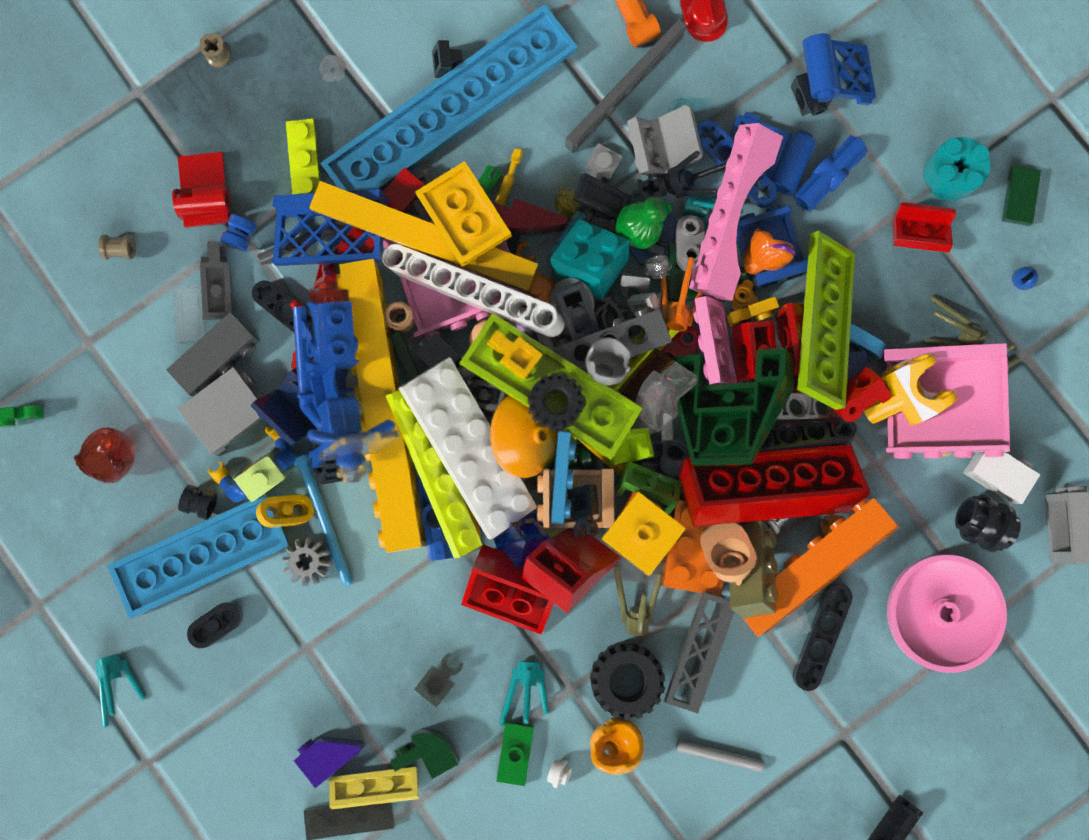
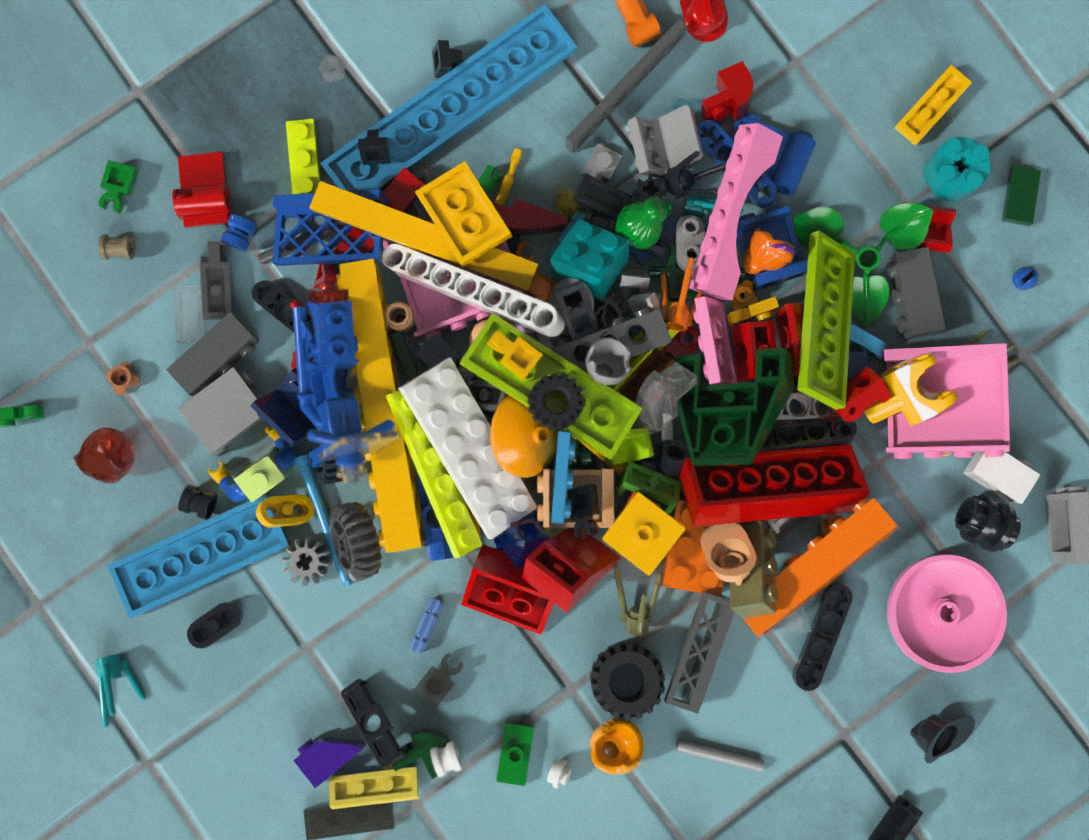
(114, 377): none -> nougat plate
(118, 181): none -> green plate
(214, 42): dark tan bush -> none
(355, 541): none -> dark grey gear
(374, 149): none -> black tile
(380, 741): none -> black piece
(426, 625): none -> medium blue axle
(446, 759): none -> white wheel
(528, 674): teal plant -> none
(657, 266): clear plate -> none
(734, 94): none -> red brick
(802, 94): black brick -> none
(825, 69): blue piece -> none
(830, 173): blue piece -> none
(904, 227): none -> green plant
(915, 293): none -> dark grey brick
(933, 105): none -> yellow plate
(941, 735): none -> black piece
(970, 333): olive plant -> none

